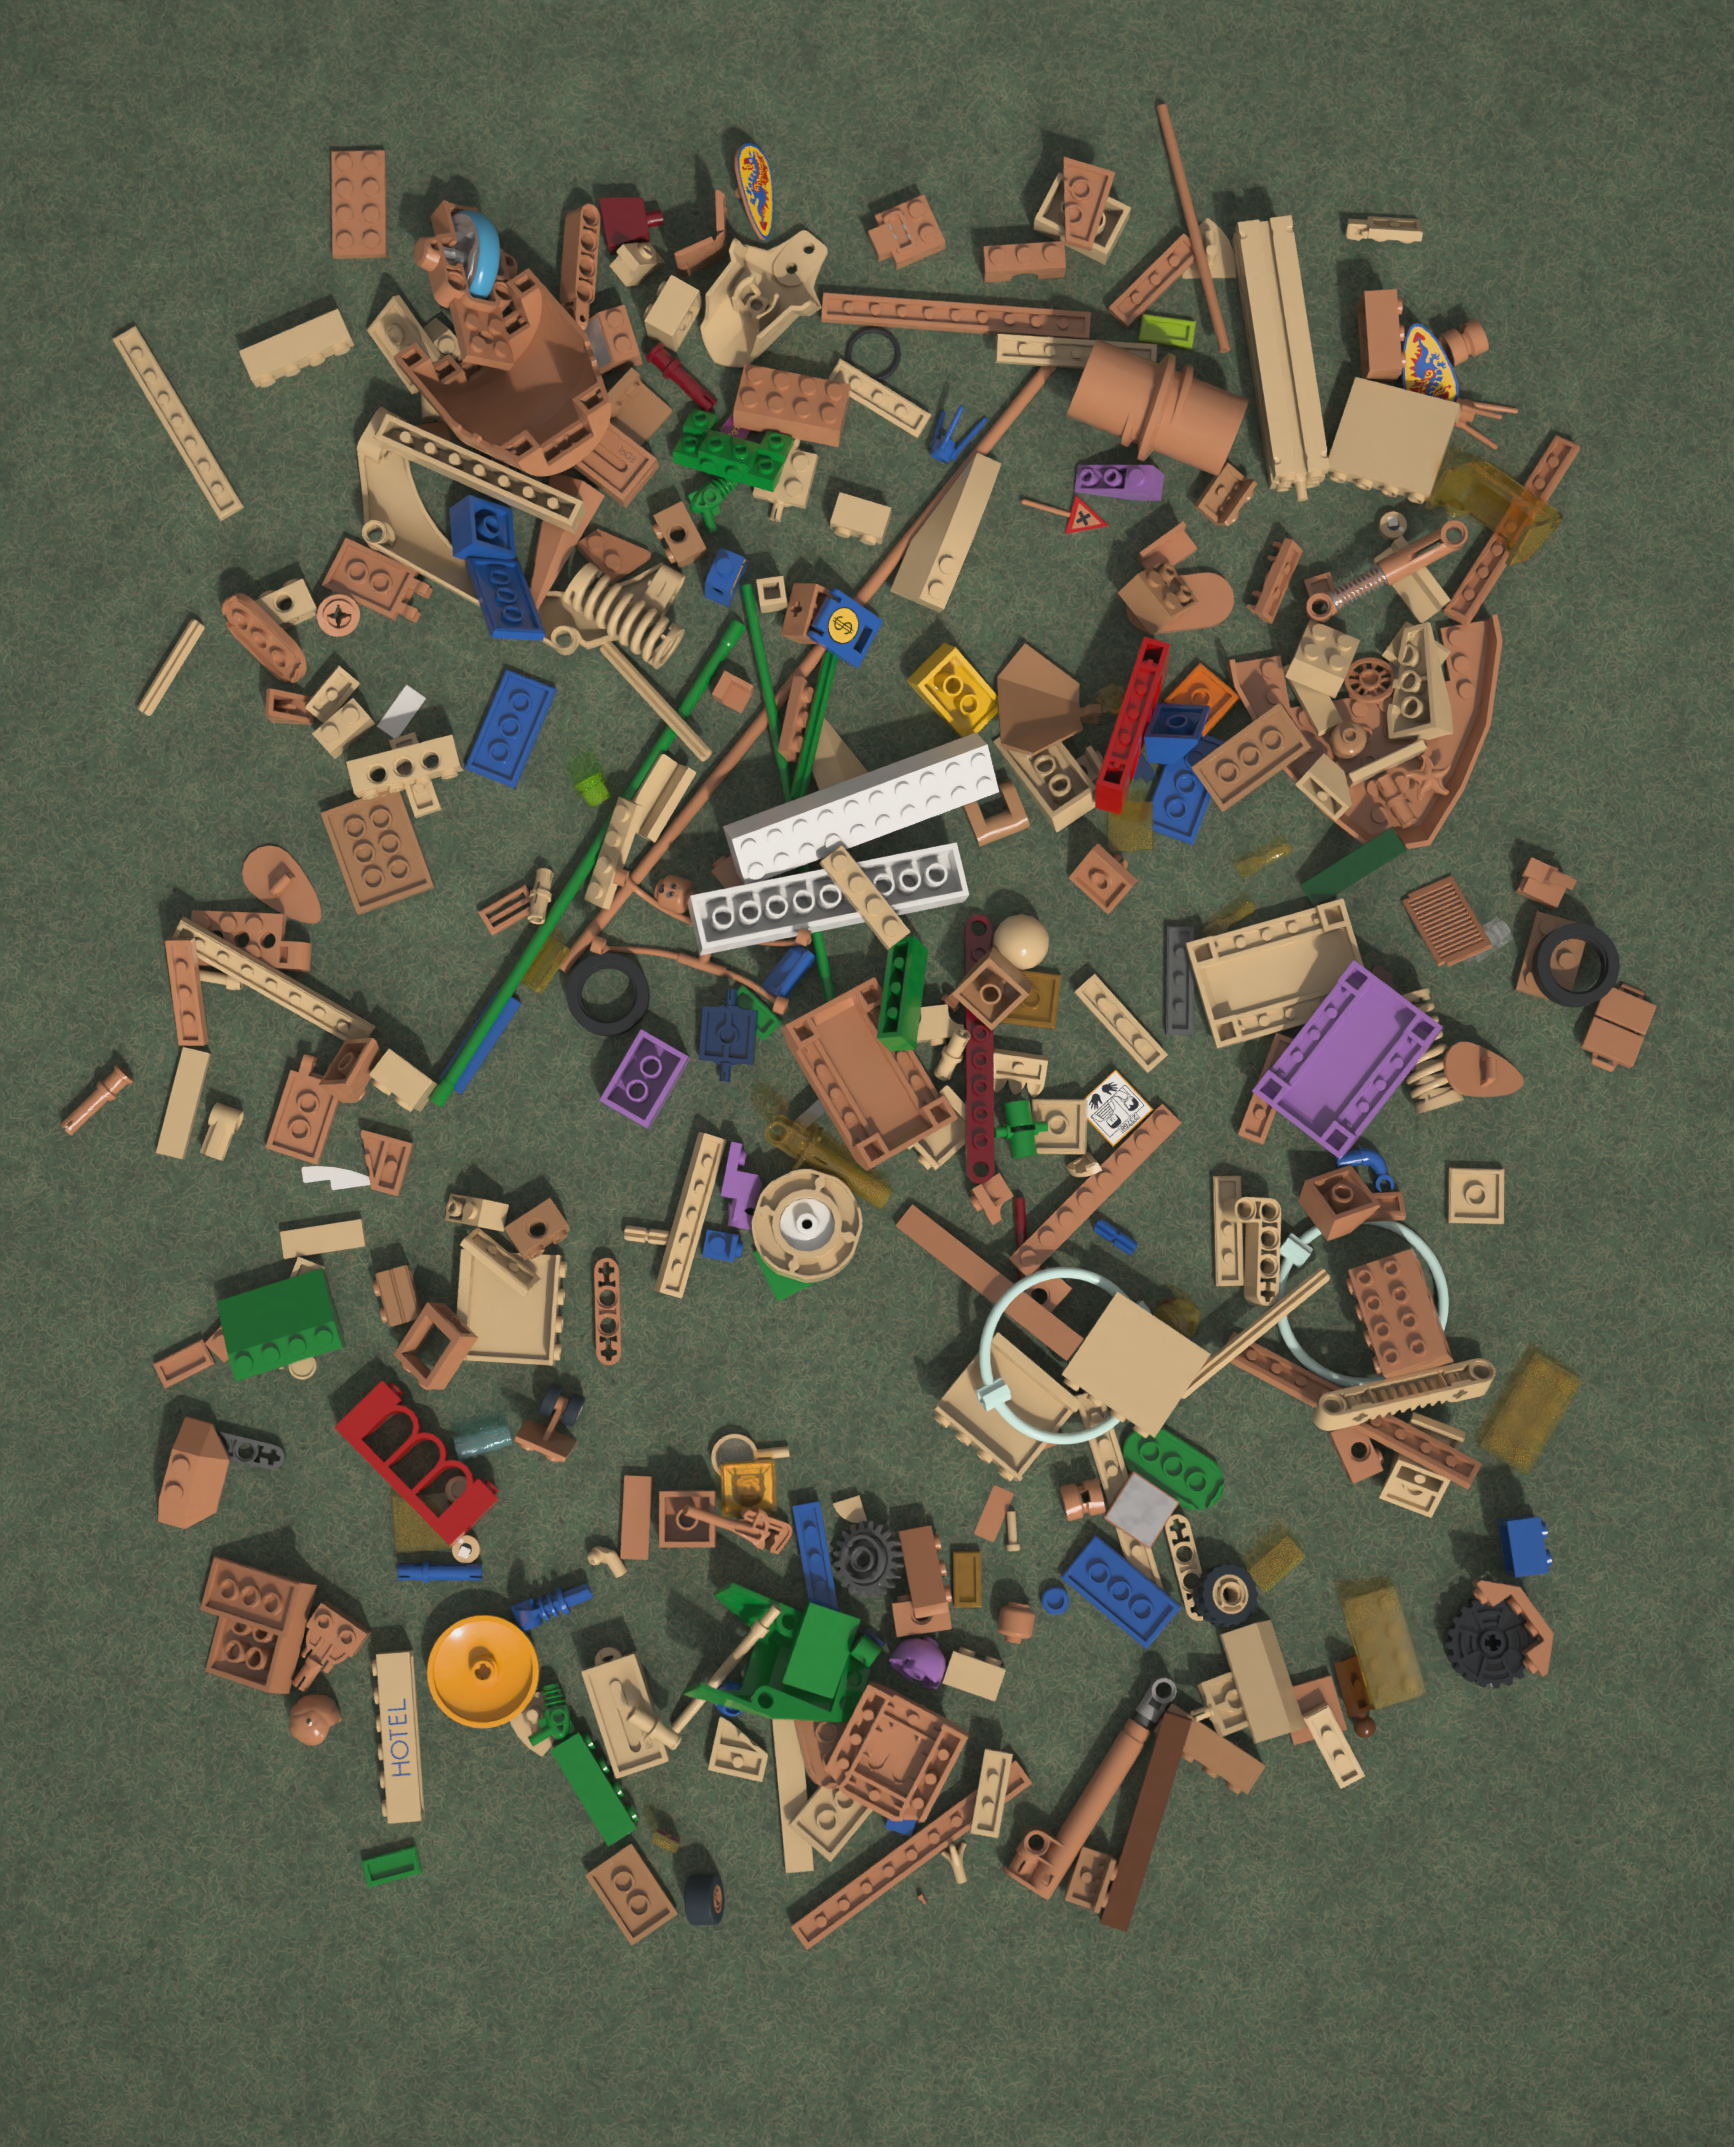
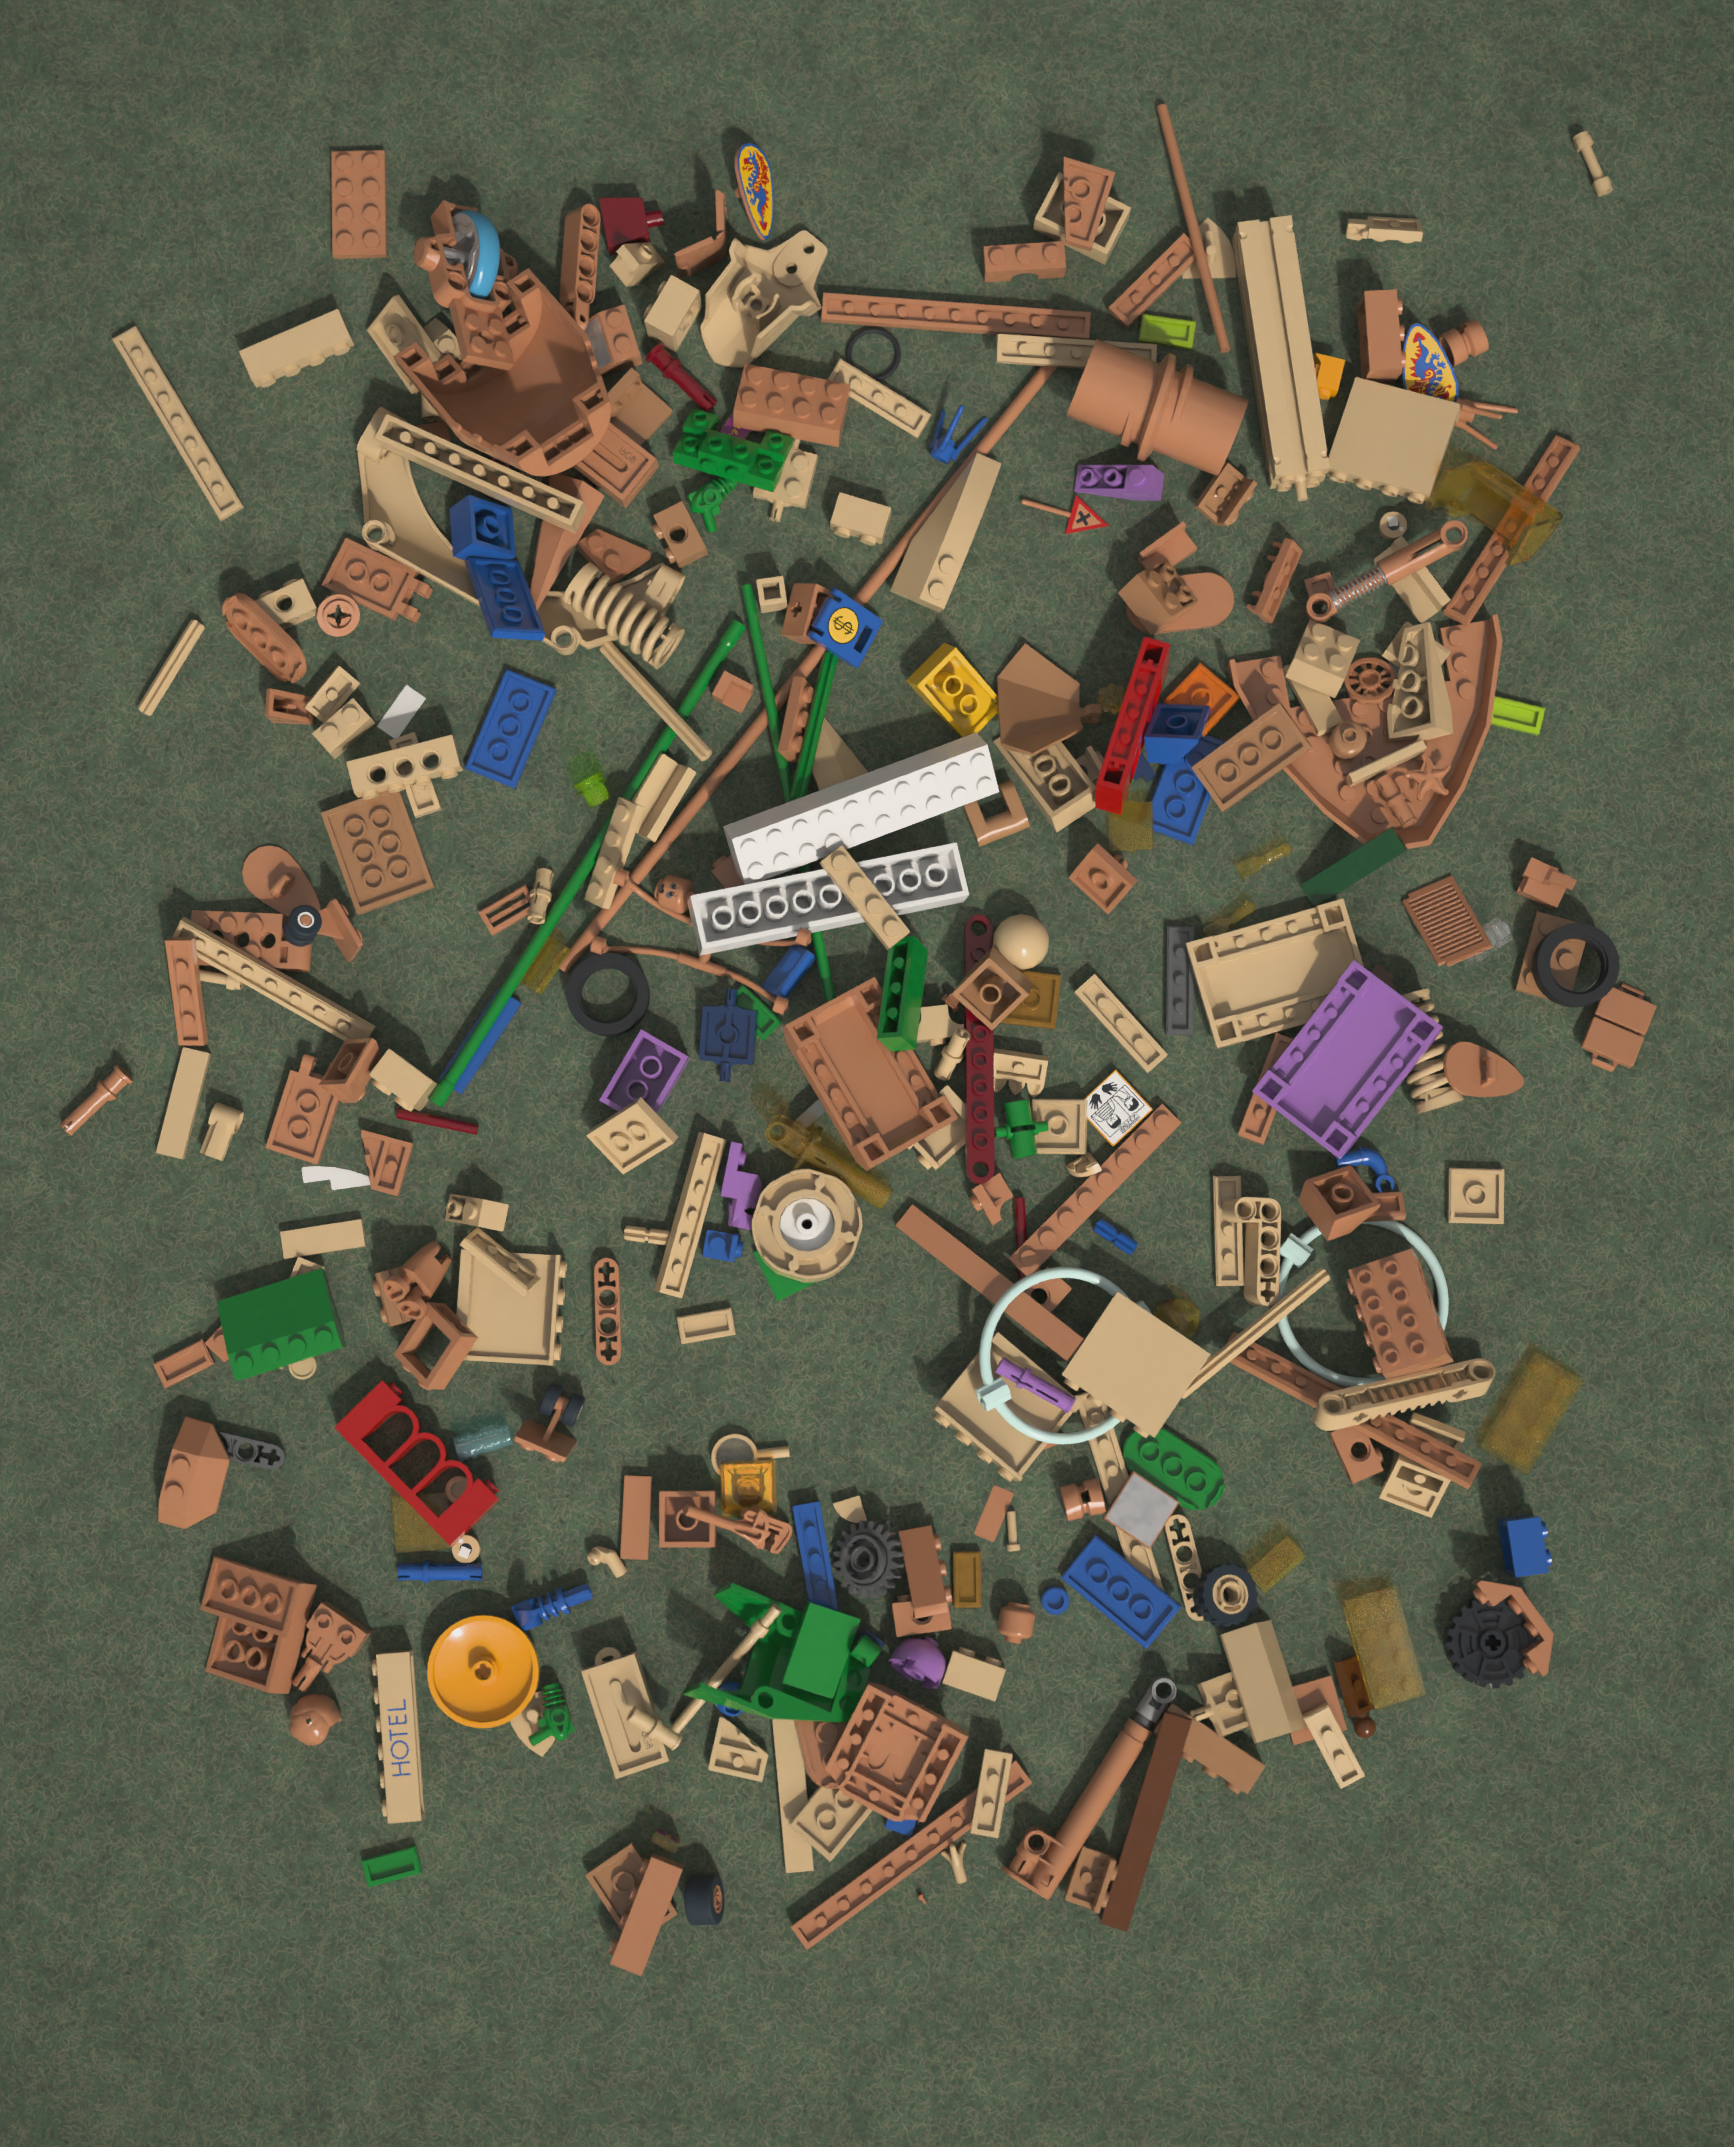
(331, 921): none -> plate
(425, 1273): none -> nougat piece
(437, 1121): none -> dark red bar
(543, 1215): medium nougat brick -> none
(595, 1788): green brick -> none
(632, 1135): none -> tan plate
(646, 1915): none -> nougat brick
(706, 1325): none -> tan tile
(726, 576): blue torso -> none
(906, 233): nougat piece -> none
(1034, 1384): none -> medium lavender pin
(1327, 787): tan slope -> none
(1328, 375): none -> light orange window
(1517, 715): none -> lime tile
(1583, 143): none -> tan bar

